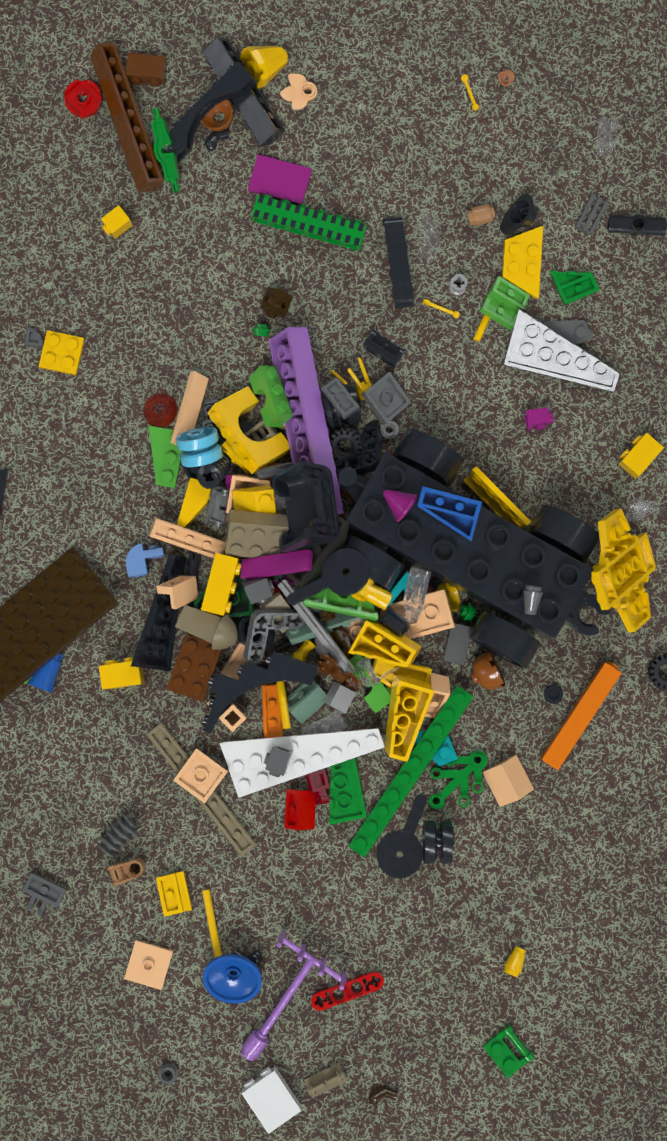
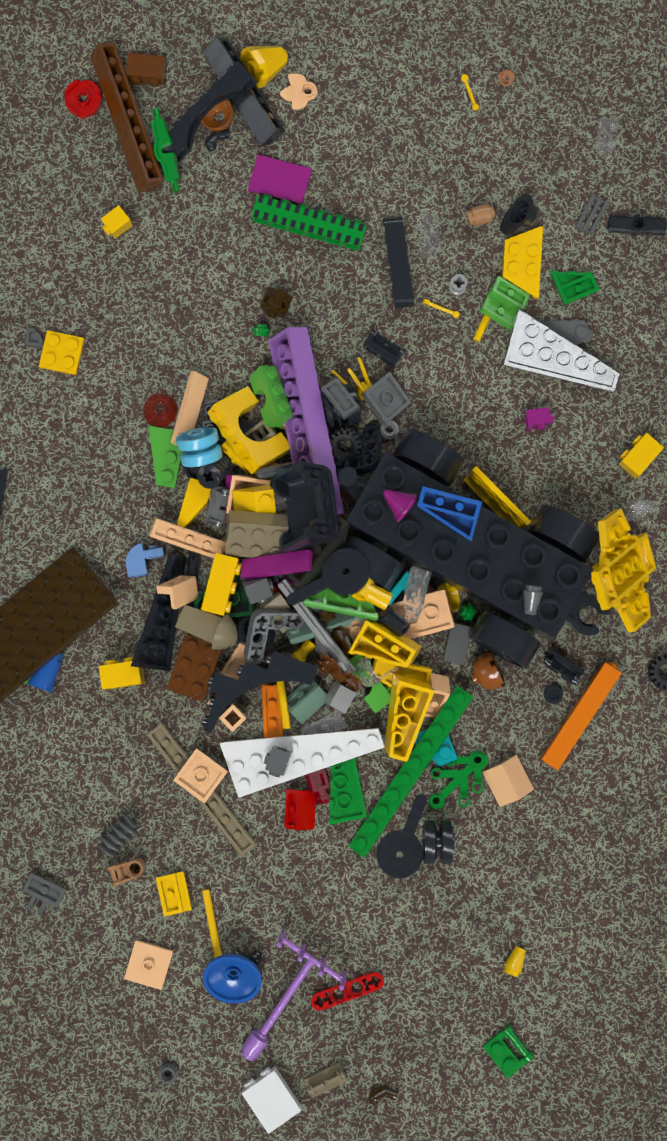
(562, 665): none -> black hinge

